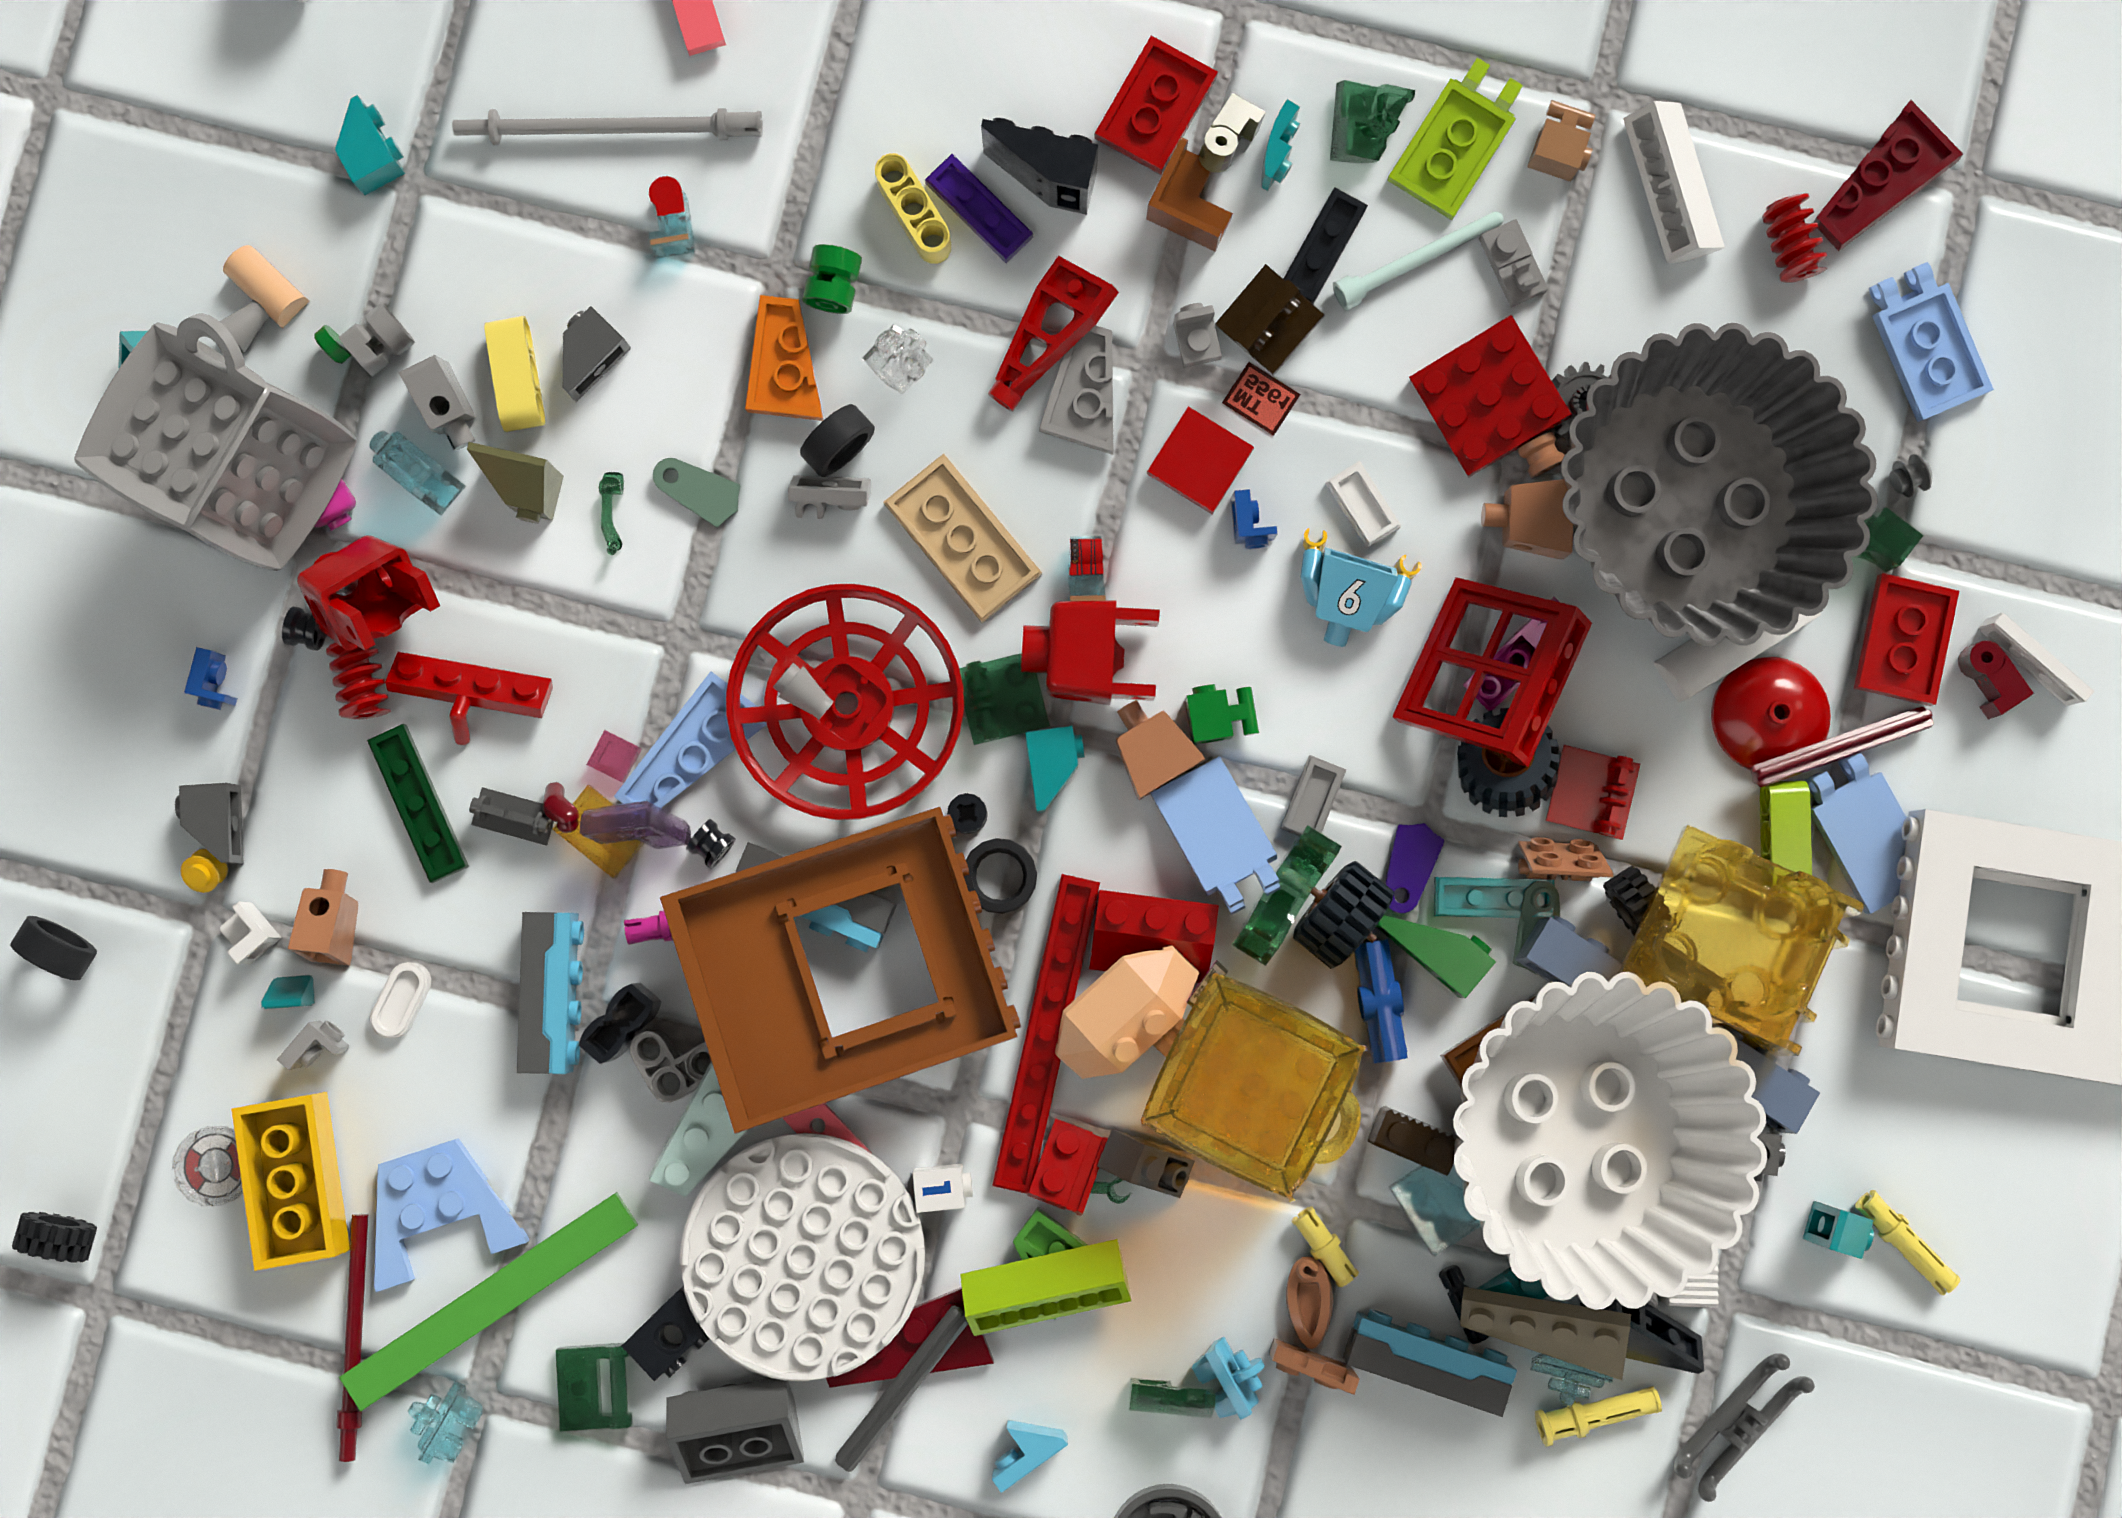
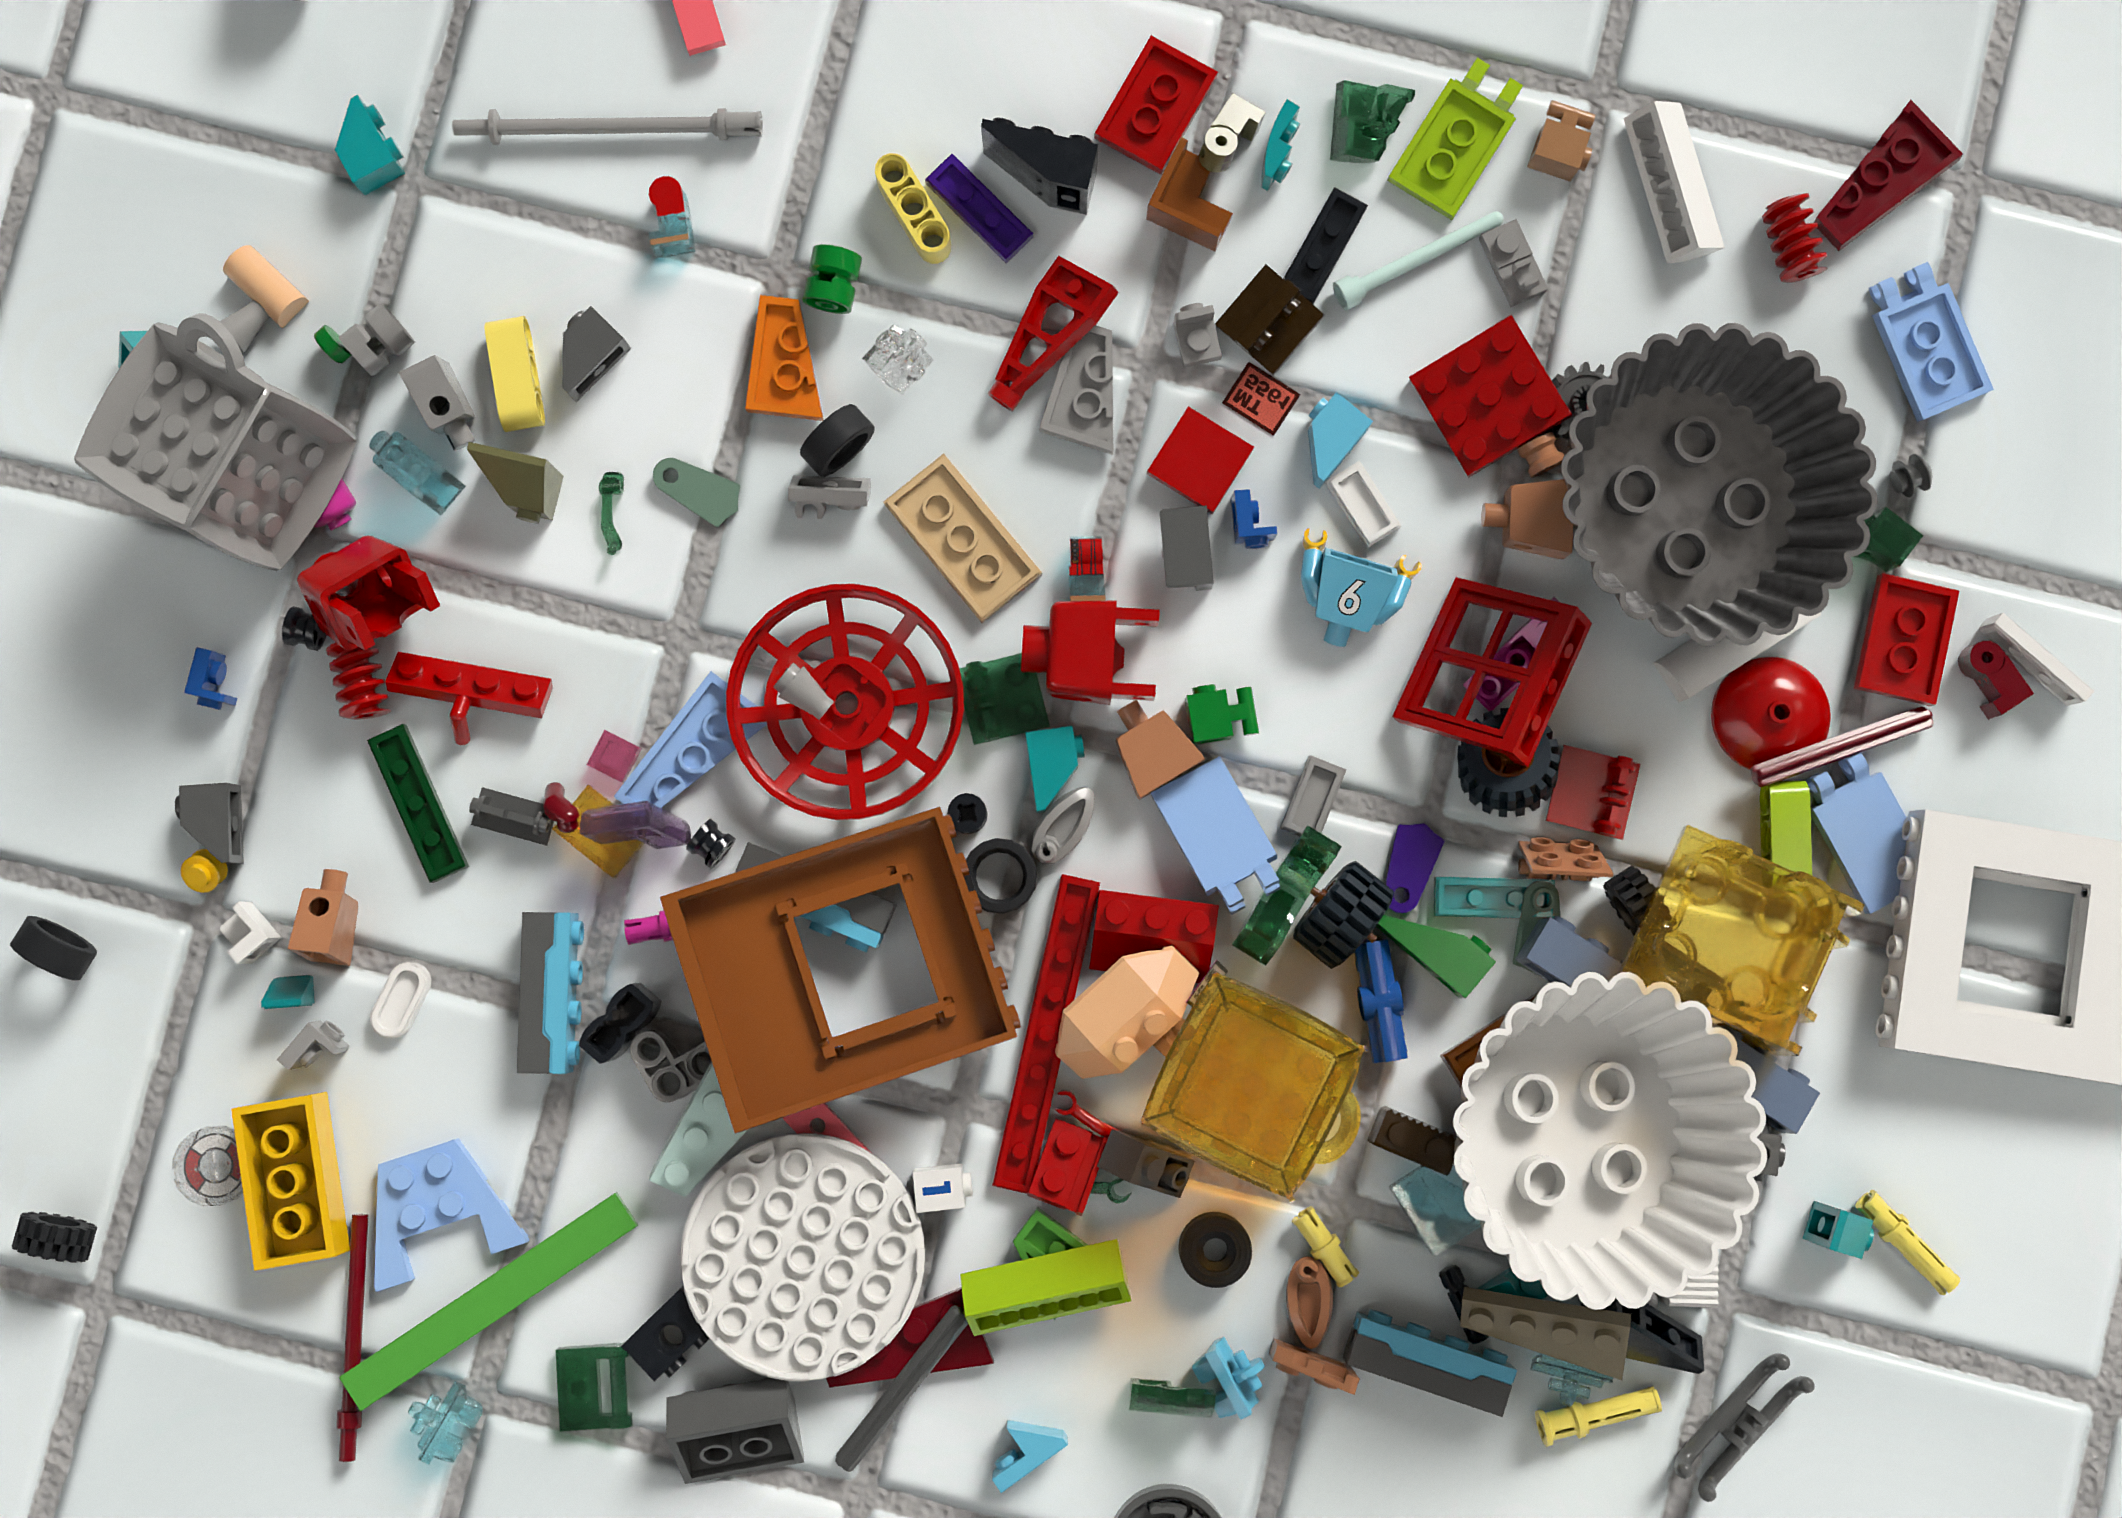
(1063, 825): none -> light grey arm
(1085, 1117): none -> red piece
(1186, 548): none -> dark grey panel
(1221, 1272): none -> black tyre
(1333, 434): none -> medium azure slope

